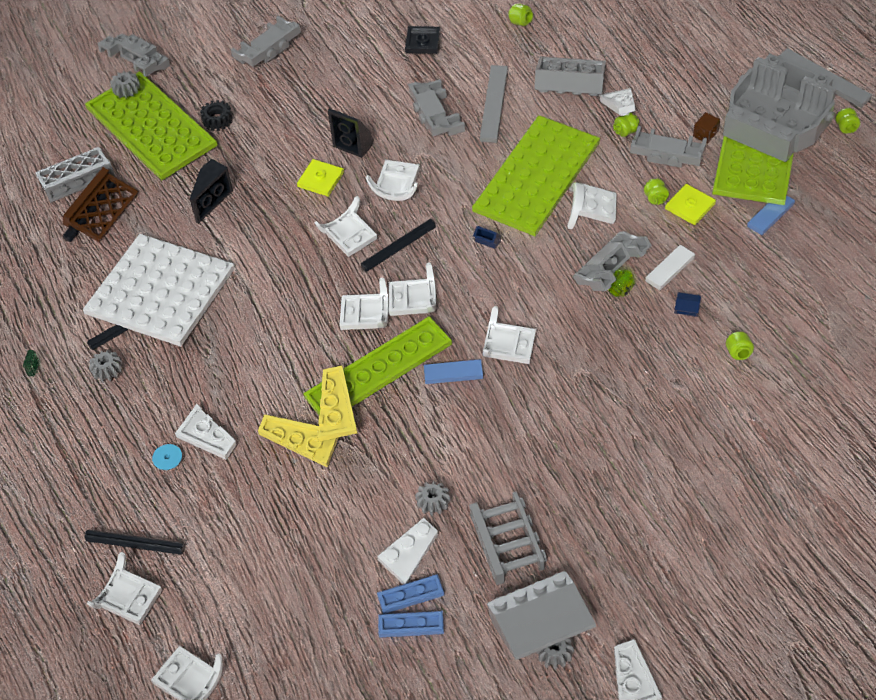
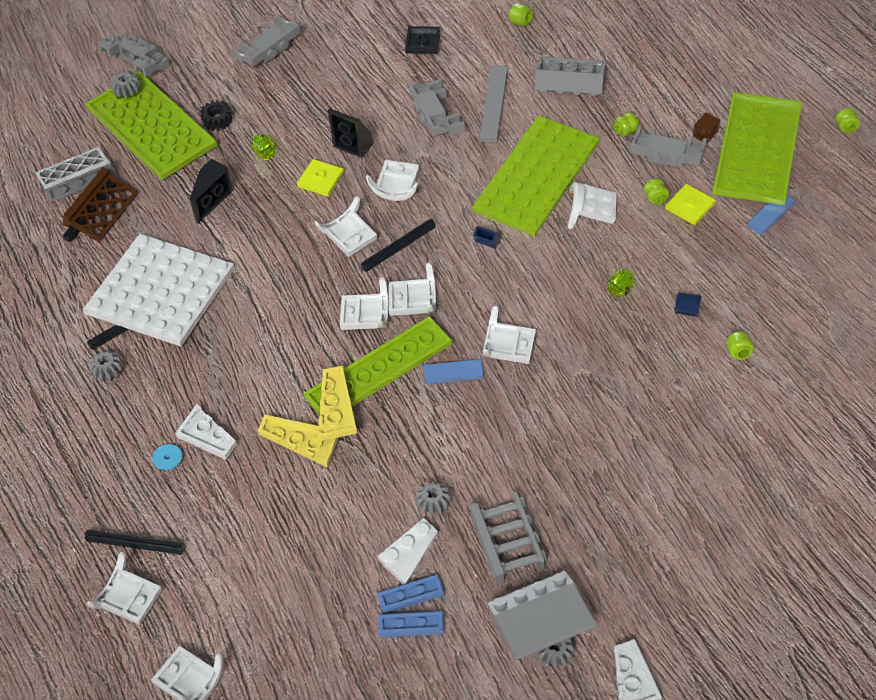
(31, 363): clear green tile -> none
(263, 146): none -> clear neon green head
(600, 268): light grey bracket -> none
(619, 101): white wing -> none
(670, 267): white tile -> none
(779, 107): light grey piece -> none
(843, 88): light grey tile -> none

